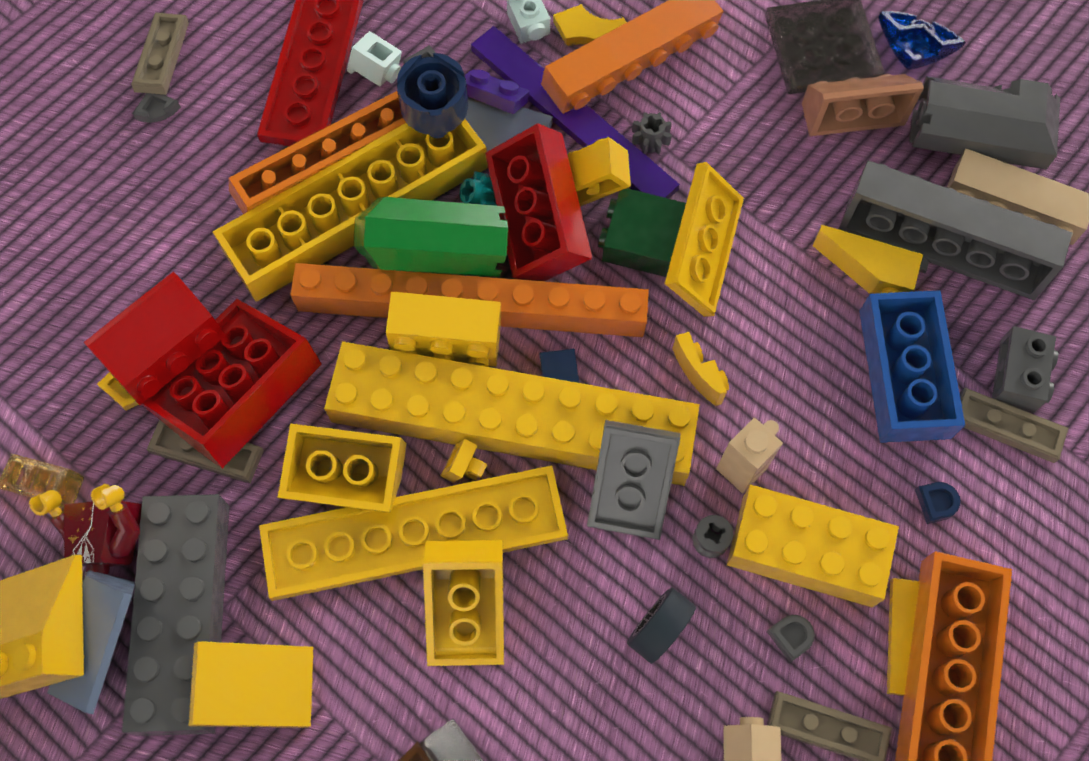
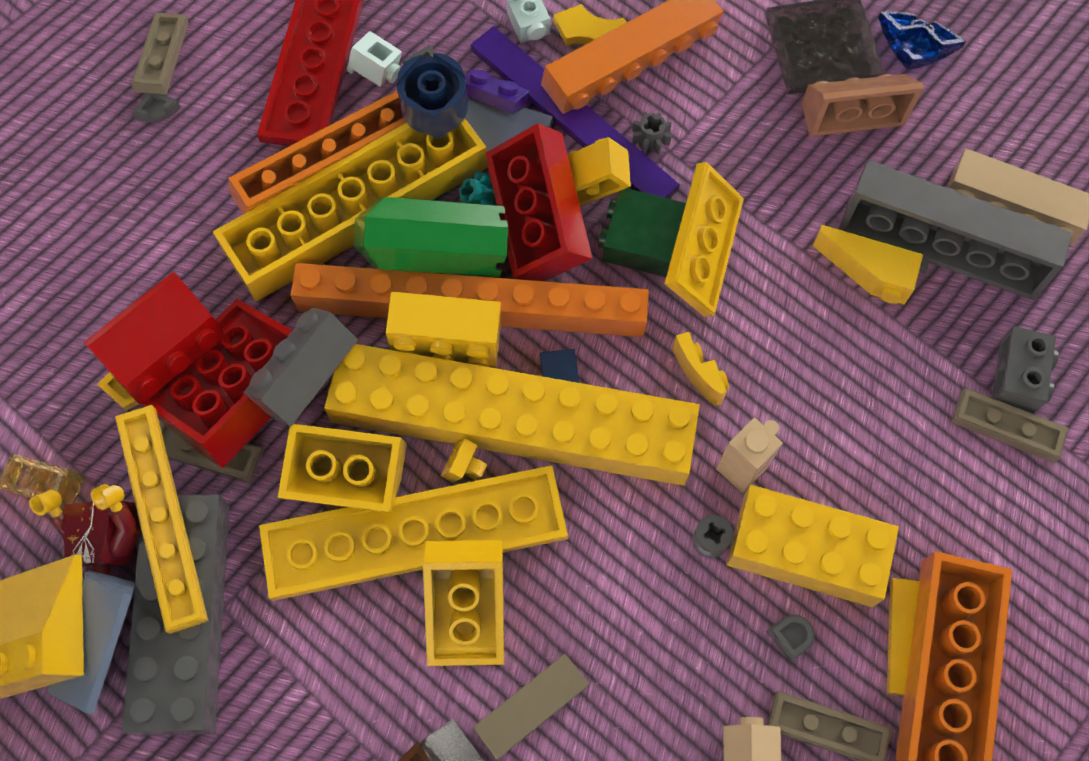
(161, 520): none -> yellow tile
(251, 685): yellow tile -> none
(300, 365): none -> dark grey brick
(531, 706): none -> dark tan tile
(633, 479): dark grey tile -> none
(661, 625): black wheel -> none
(911, 367): blue brick -> none
(938, 501): dark blue tile -> none
(1005, 124): dark grey brick -> none

